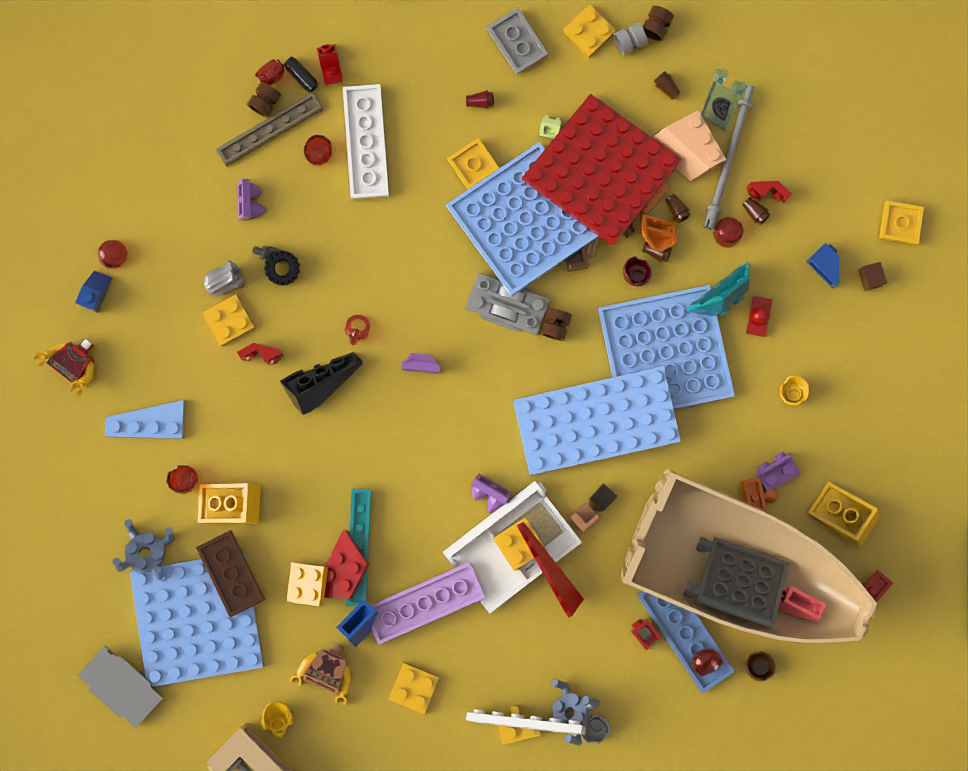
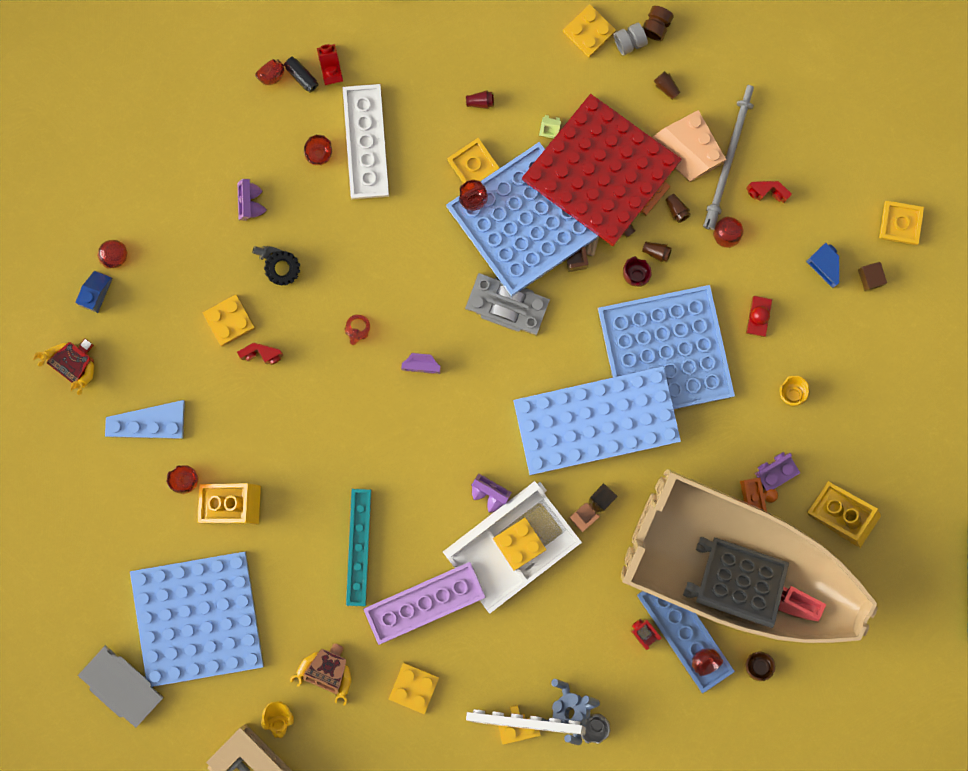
(137, 544): sand blue plate -> none
(223, 279): light grey piece -> none
(230, 573): reddish brown tile -> none
(264, 99): reddish brown wheel -> none
(269, 129): dark tan tile -> none
(307, 584): plate -> none
(314, 386): black wedge -> none
(345, 568): red wing -> none
(358, 623): blue slope -> none
(473, 195): none -> clear red hair
(517, 41): light grey plate -> none
(555, 331): reddish brown wheel -> none
(562, 587): red wedge -> none
(659, 232): orange slope -> none
(721, 100): clear light blue flag -> none
(724, 294): teal wedge -> none
(756, 211): reddish brown cone -> none
(877, 585): red panel -> none

